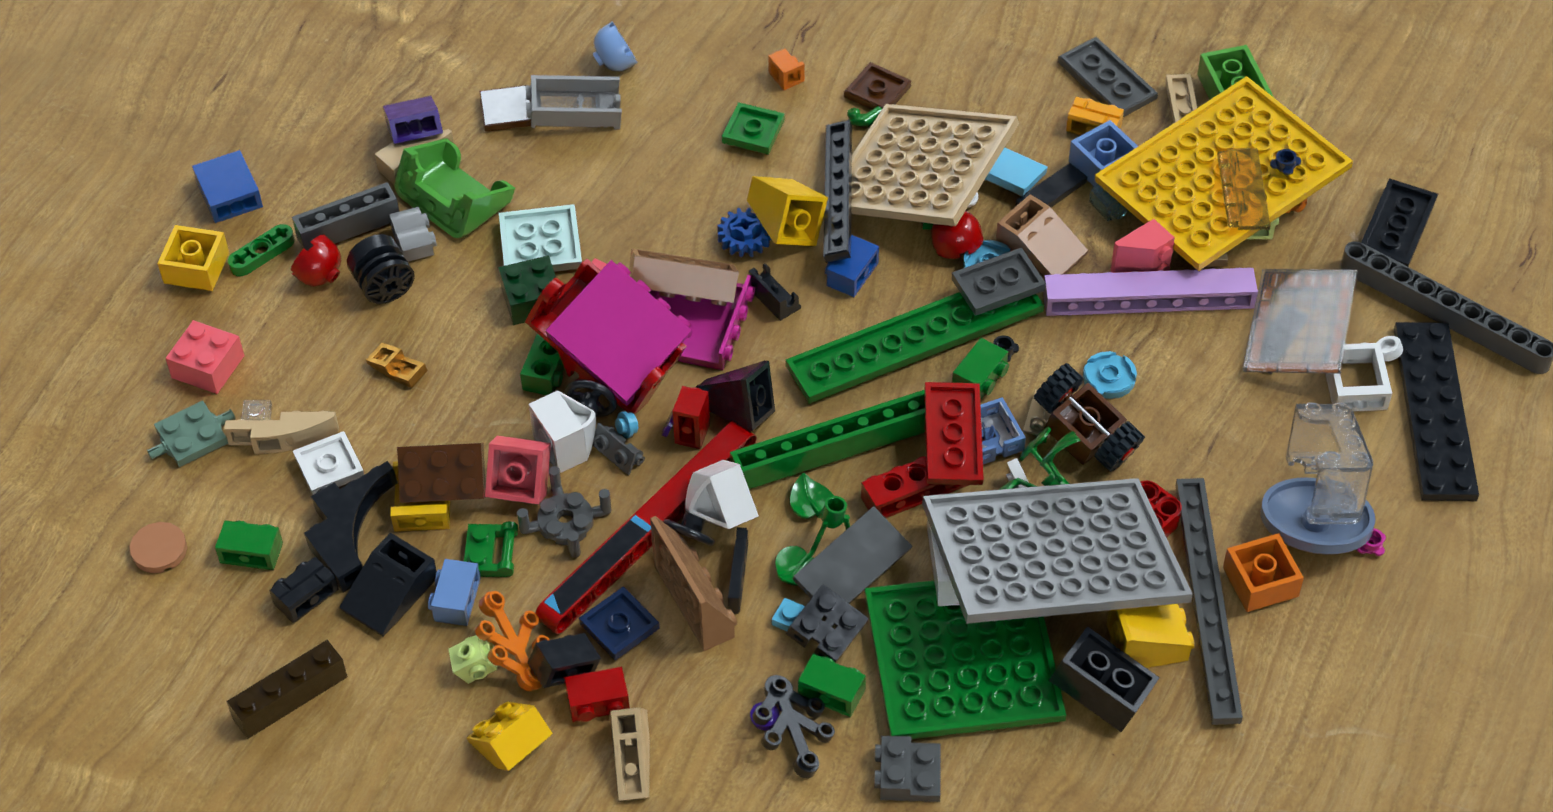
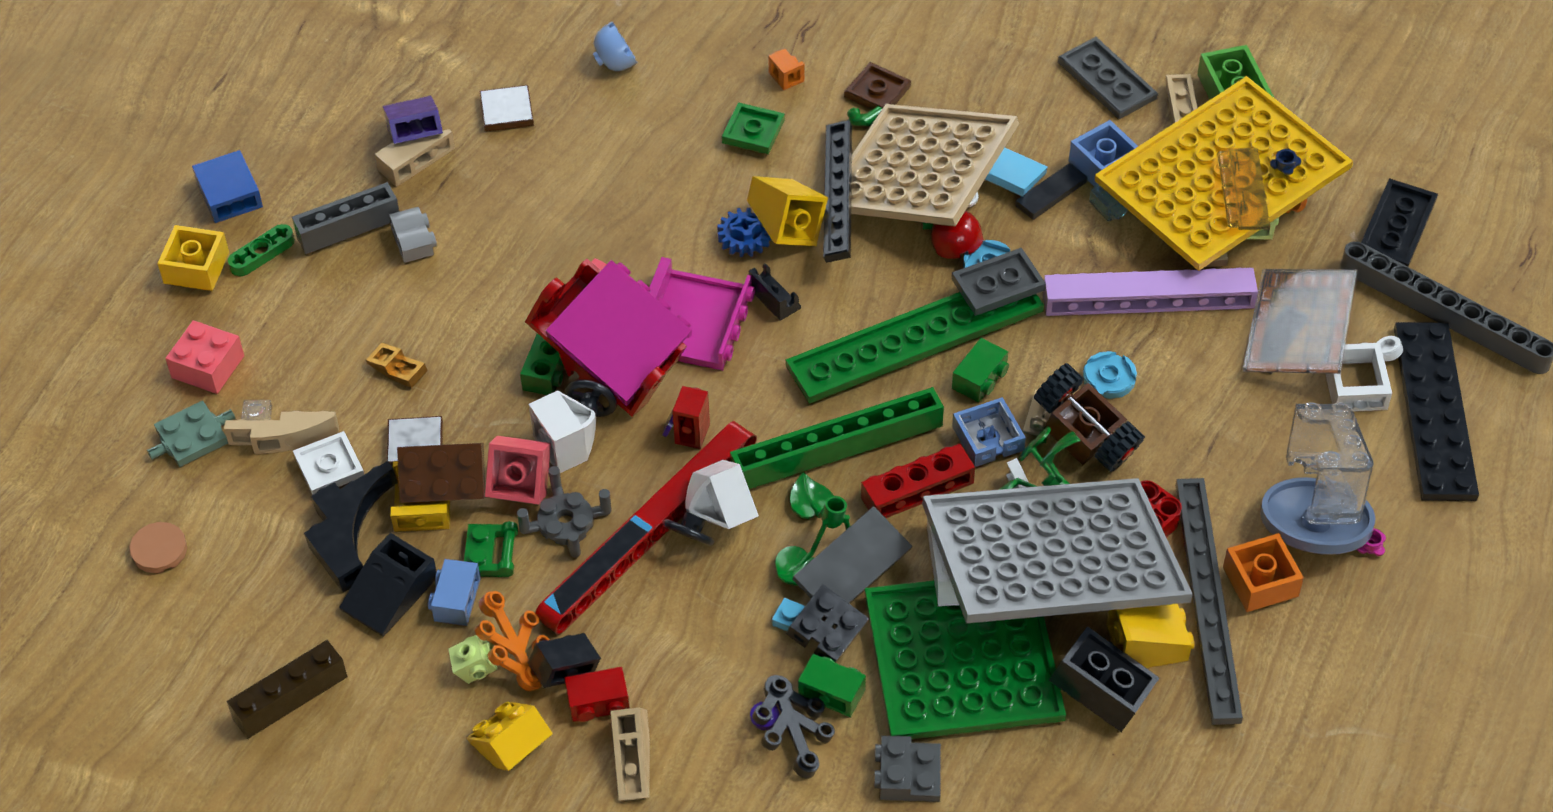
(249, 545): green brick -> none
(303, 589): black brick -> none
(318, 264): red cylinder -> none
(380, 269): black wheel -> none
(413, 432): none -> flat silver tile
(448, 195): bright green windscreen -> none
(523, 285): dark green brick -> none
(541, 233): light aqua plate -> none
(574, 101): light grey door -> none
(613, 447): dark grey hinge -> none
(619, 623): dark blue plate -> none
(626, 424): medium azure plate -> none
(685, 276): medium nougat slope -> none
(691, 587): medium nougat slope -> none
(738, 570): black tile -> none
(742, 395): black slope -> none
(851, 273): blue brick -> none
(953, 433): red plate -> none
(1008, 344): black plate -> none
(1041, 236): slope -> none
(1088, 114): light orange brick -> none
(1143, 249): coral slope -> none

